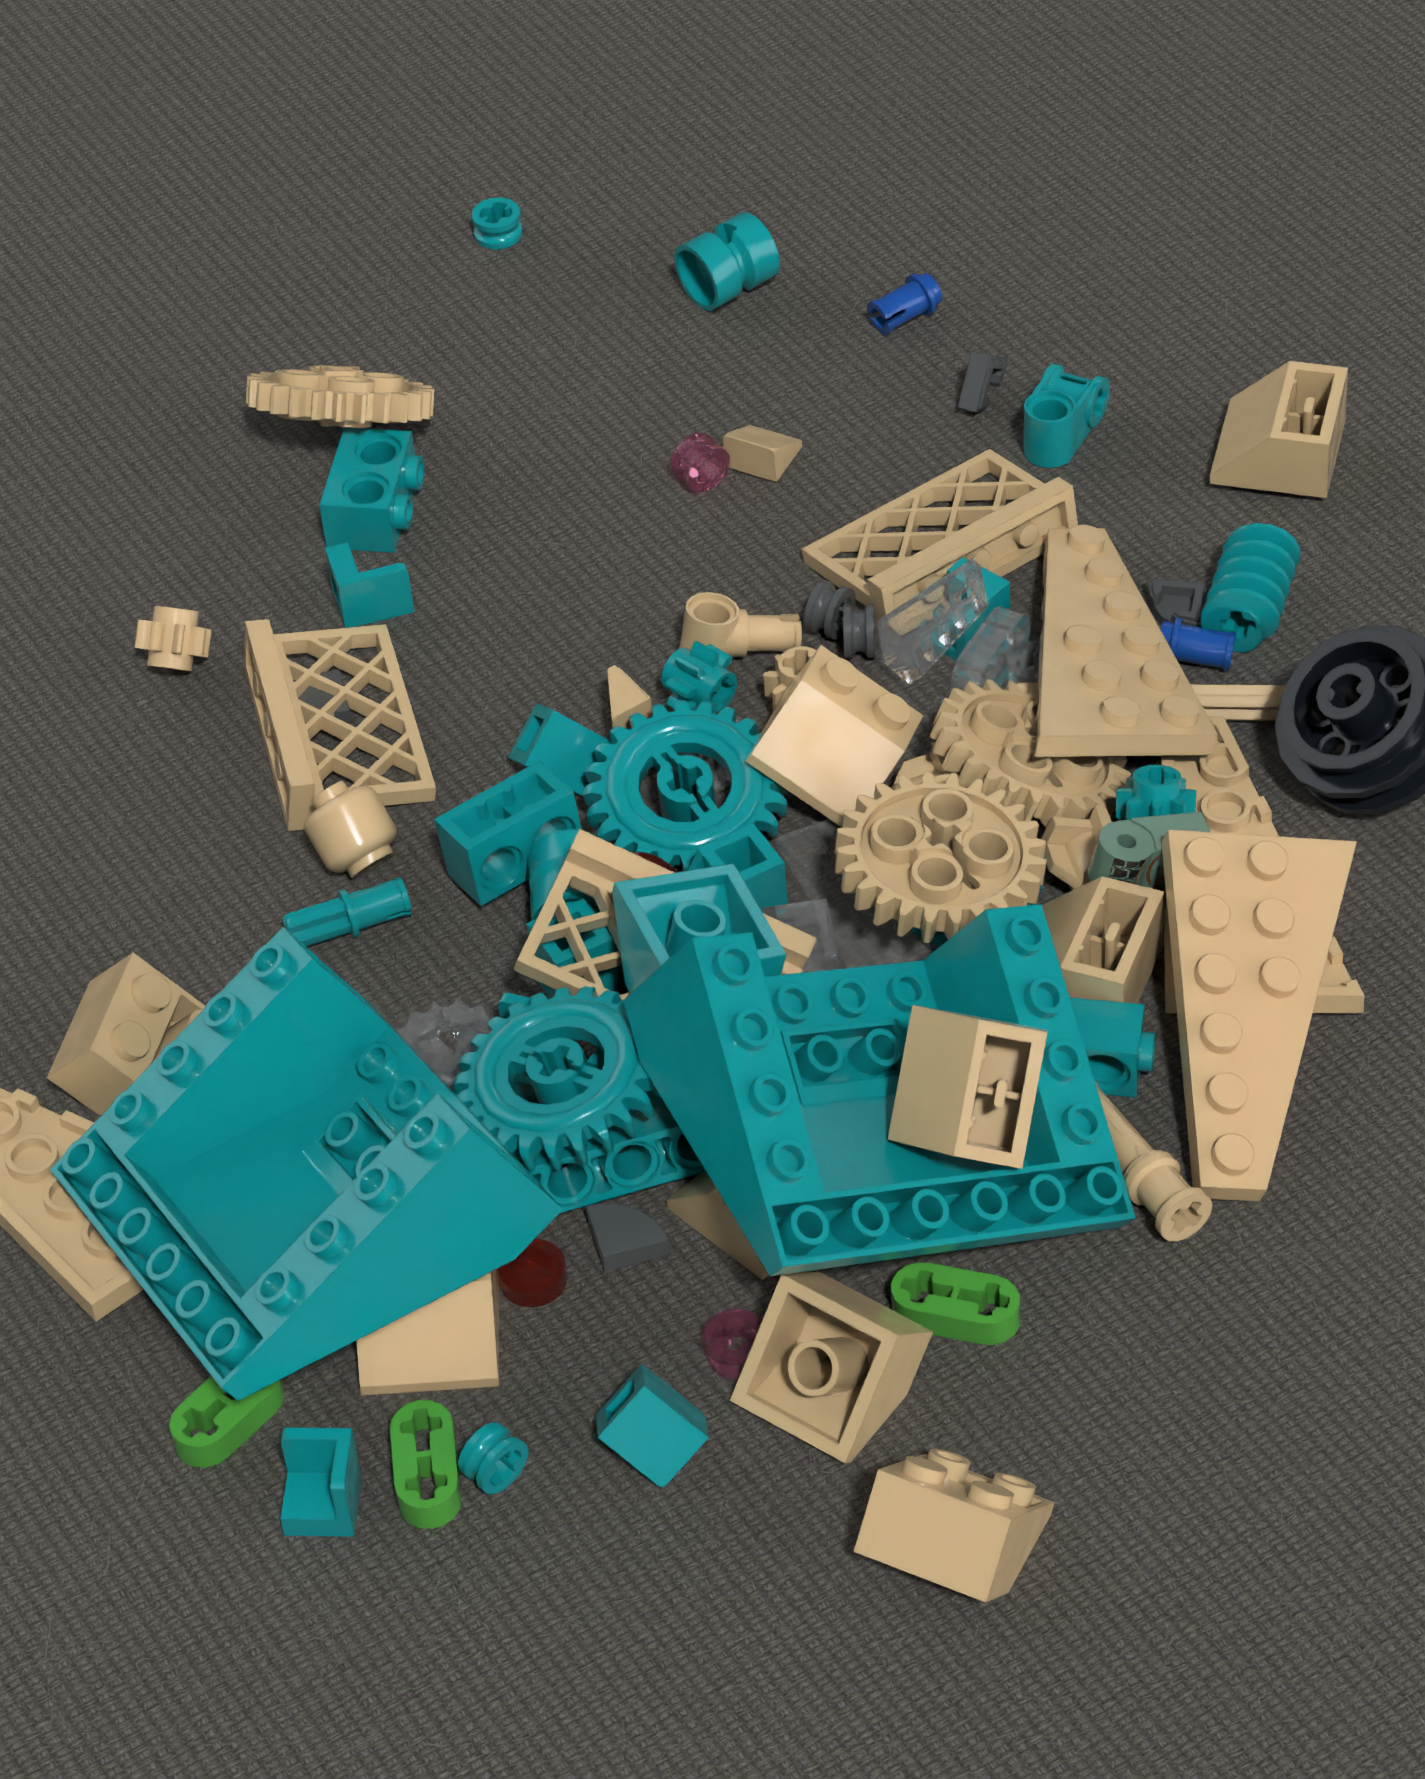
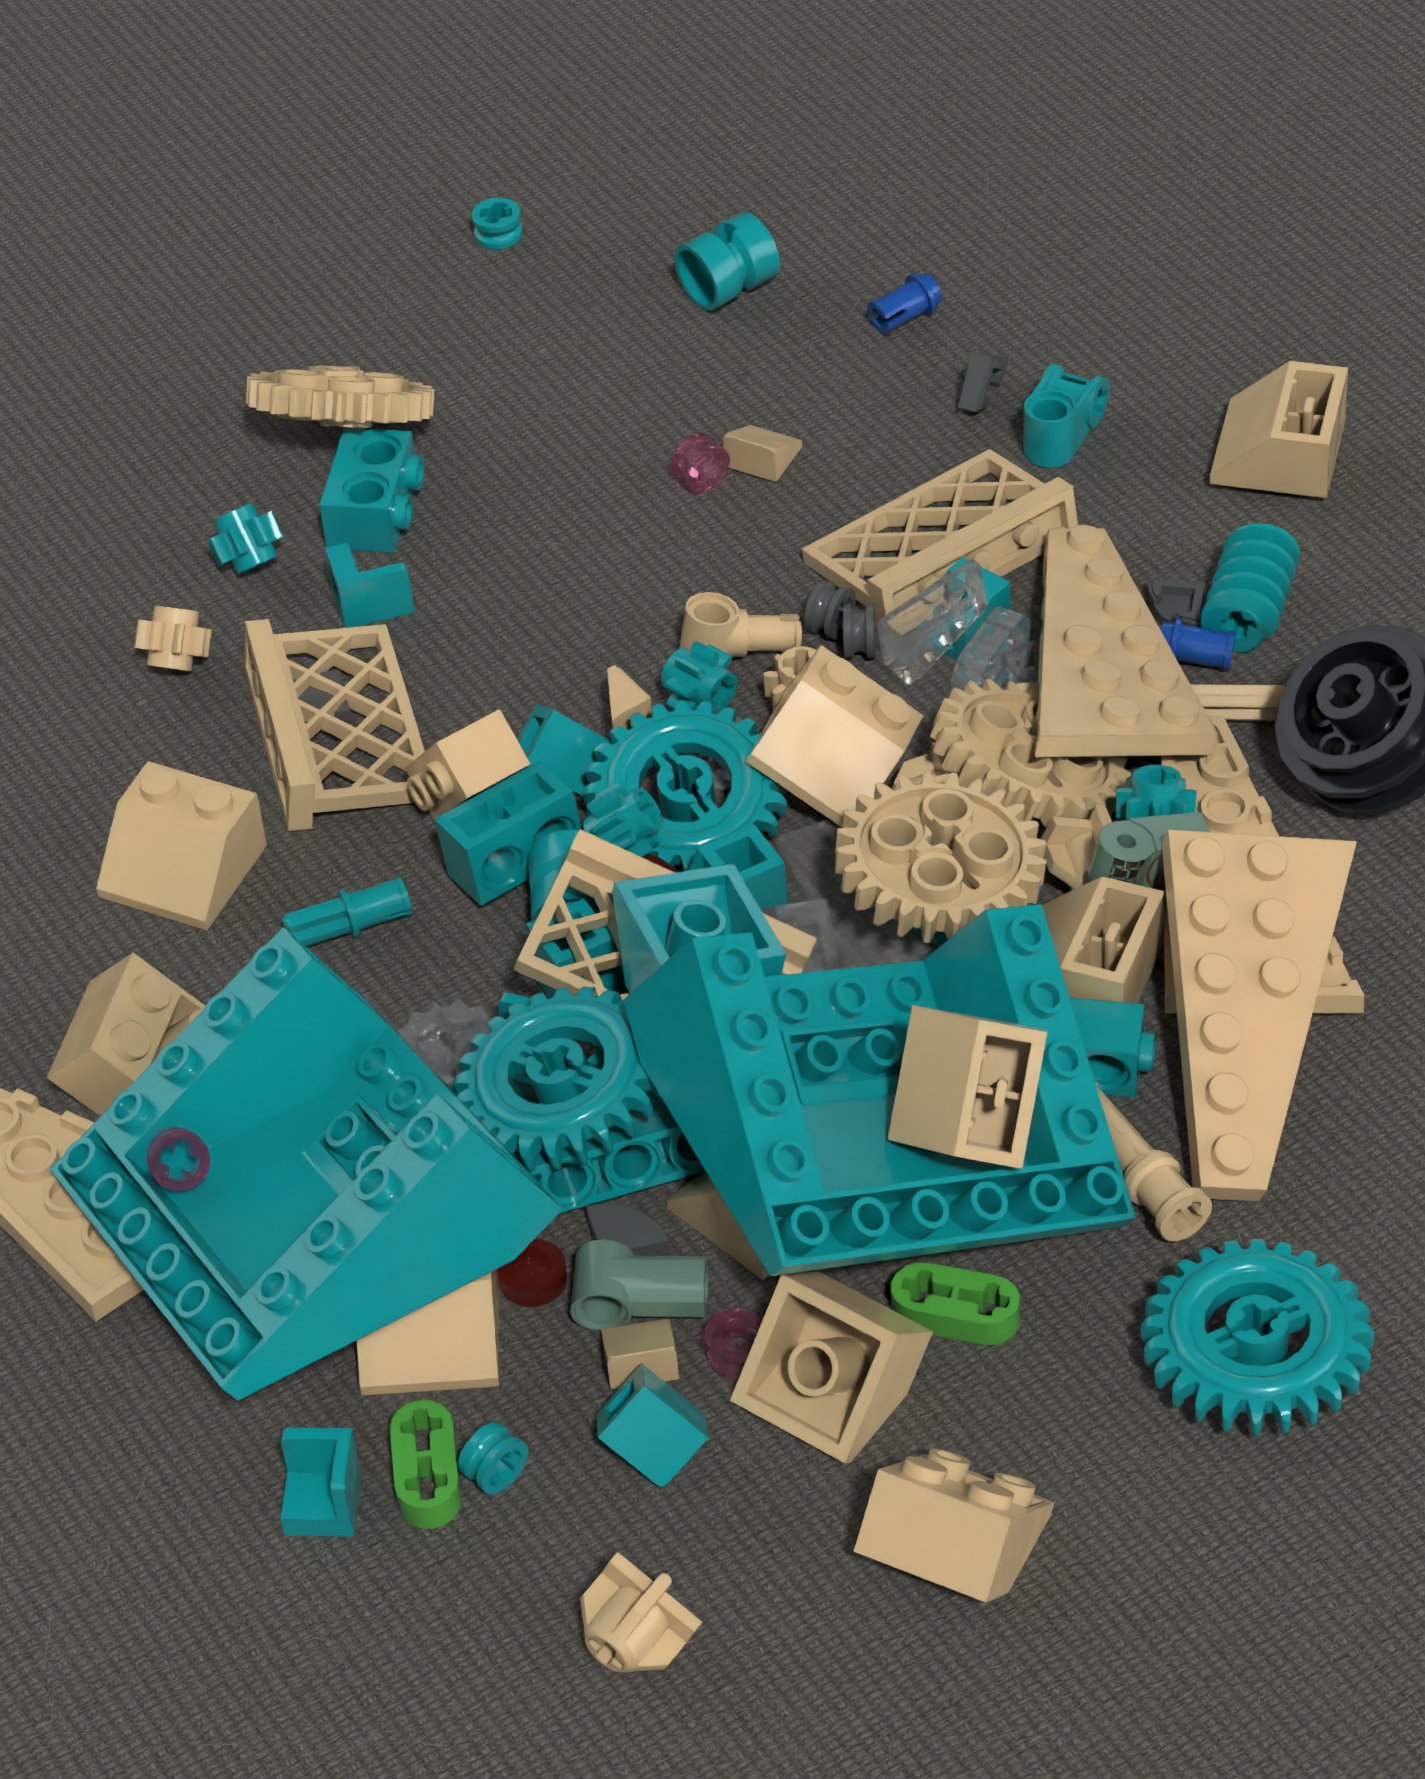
(180, 845): none -> tan slope
(194, 1147): none -> clear pink bush
(233, 1421): bright green beam -> none
(245, 538): none -> teal gear
(350, 829): tan head -> none
(465, 764): none -> tan brick
(616, 1284): none -> sand green piece
(625, 819): none -> teal gear
(634, 1620): none -> tan piece
(640, 1343): none -> tan slope
(1246, 1360): none -> teal gear

